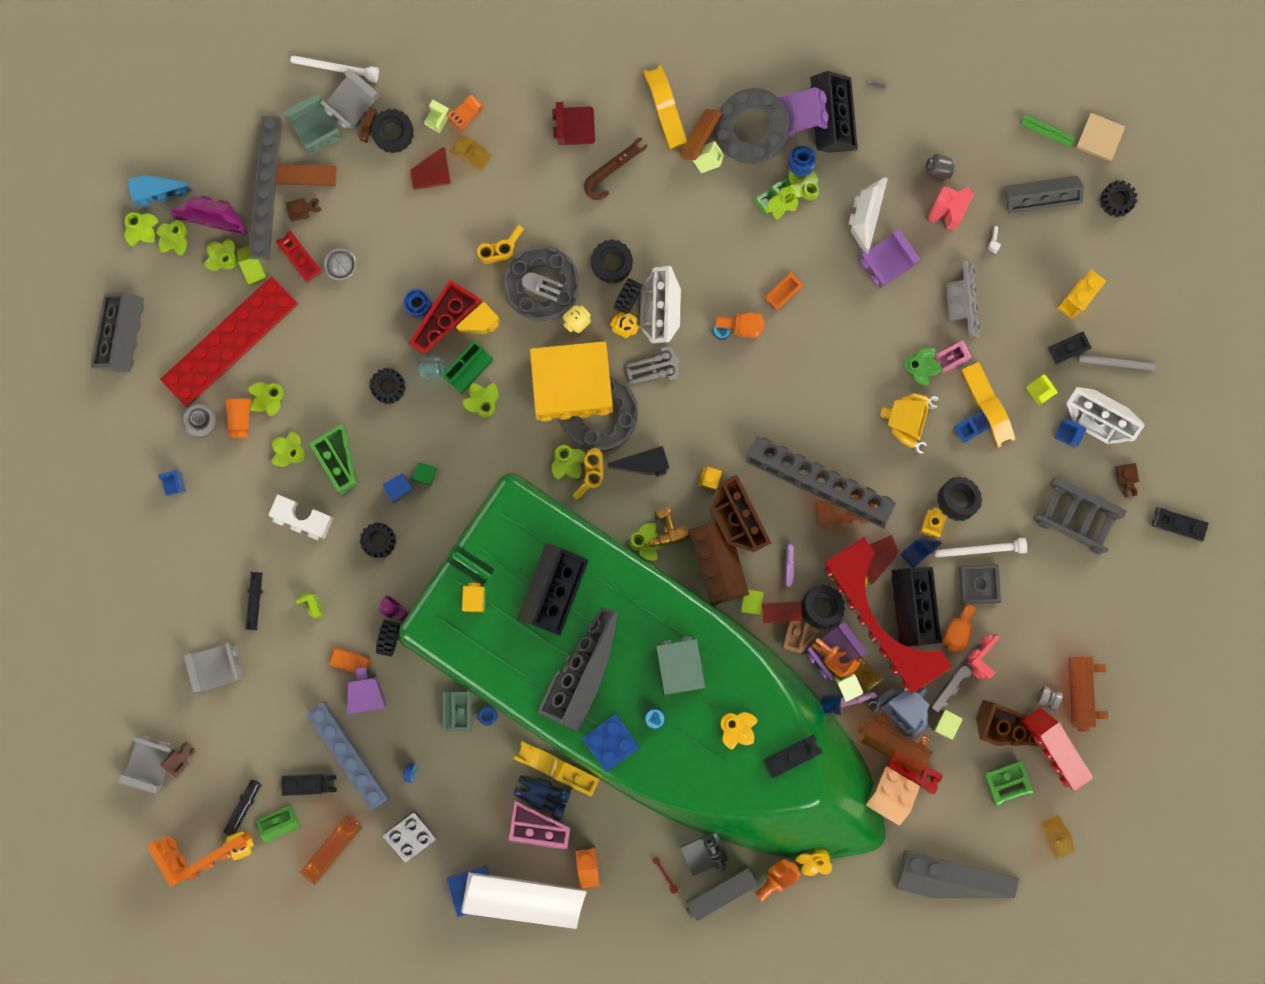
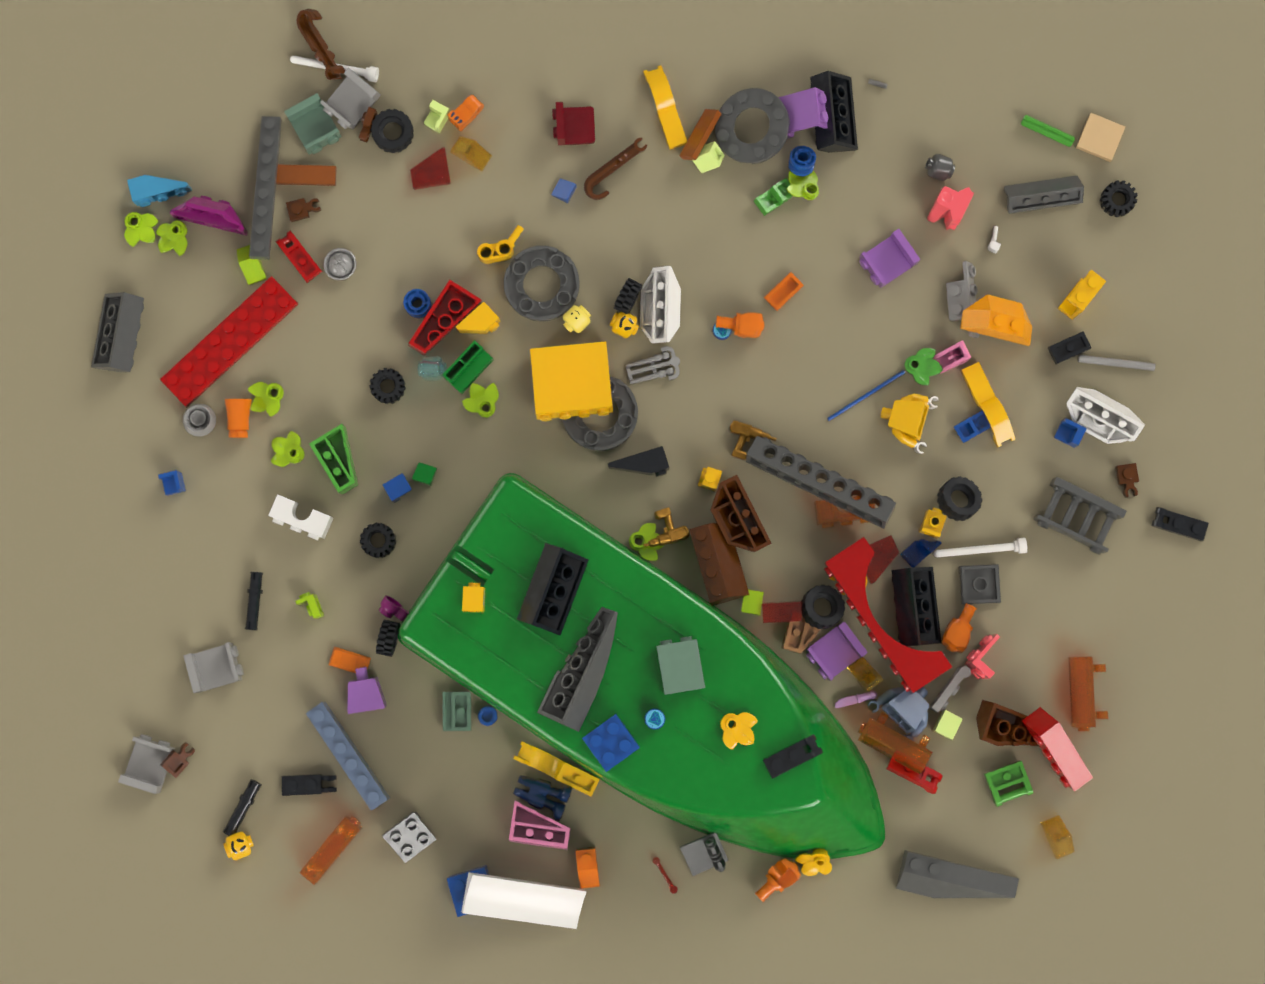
(174, 865): orange bracket -> none
(218, 255): lime plate -> none
(277, 824): bright green slope -> none
(317, 43): none -> reddish brown piece
(410, 772): blue tile -> none
(537, 284): light grey arm -> none
(564, 190): none -> blue slope
(569, 465): lime plate -> none
(591, 467): yellow beam -> none
(608, 247): black tyre -> none
(721, 893): dark grey slope -> none
(746, 432): none -> pearl gold piece
(782, 202): lime plate -> none
(789, 567): lavender piece -> none
(831, 704): clear blue slope -> none
(832, 659): orange piece -> none
(848, 687): yellowish green panel -> none
(866, 395): none -> blue piece
(867, 213): white wedge -> none
(892, 795): light nougat brick -> none
(998, 319): none -> light orange wedge
(1041, 390): neon yellow panel -> none
(1049, 698): light grey wheel -> none

